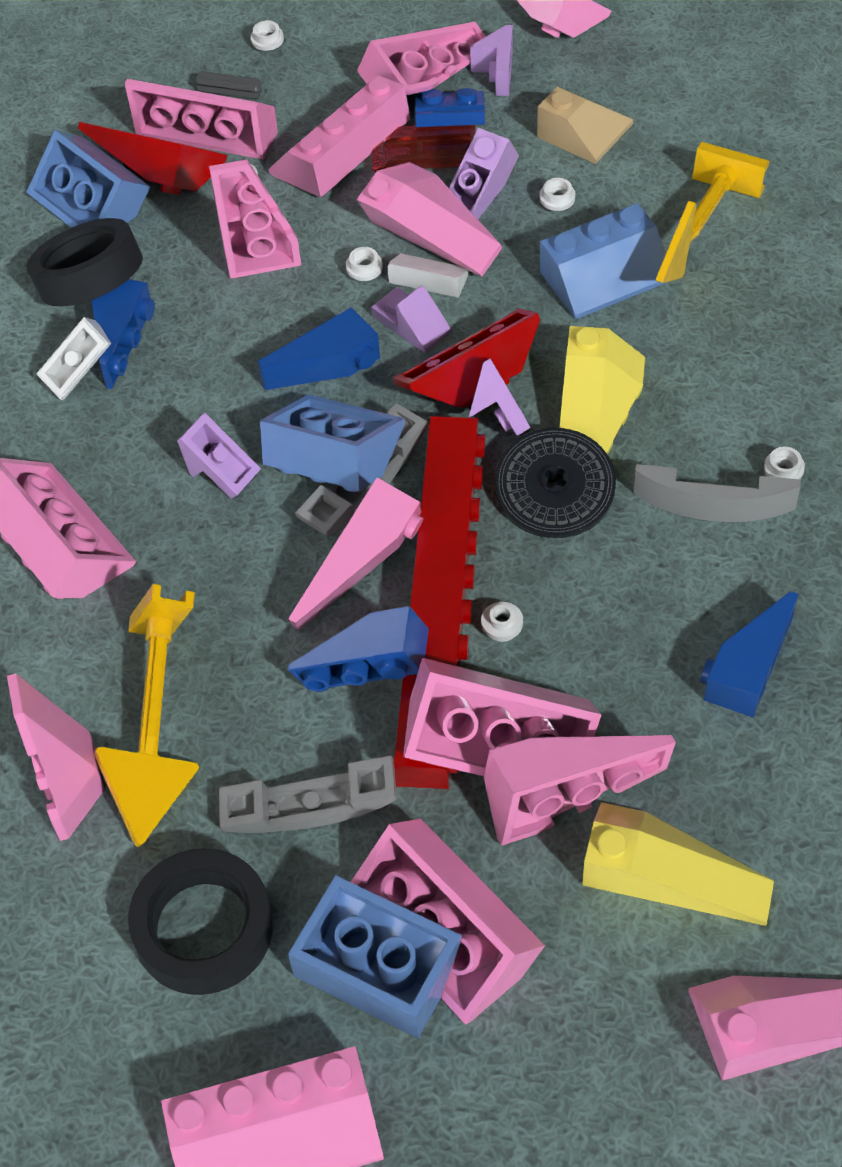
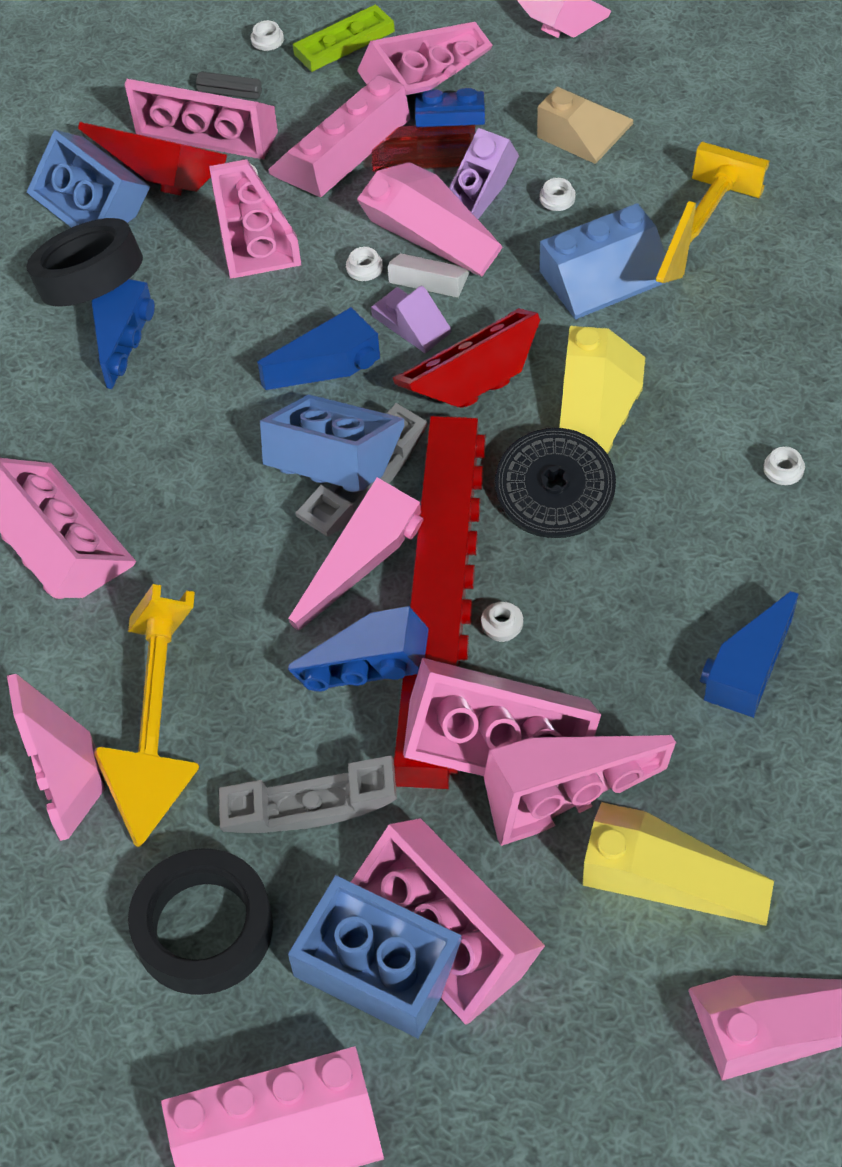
(74, 357): white slope -> none
(217, 455): lavender slope -> none
(343, 37): none -> lime plate
(493, 389): lavender slope -> none
(494, 56): lavender slope -> none
(715, 502): light grey slope -> none

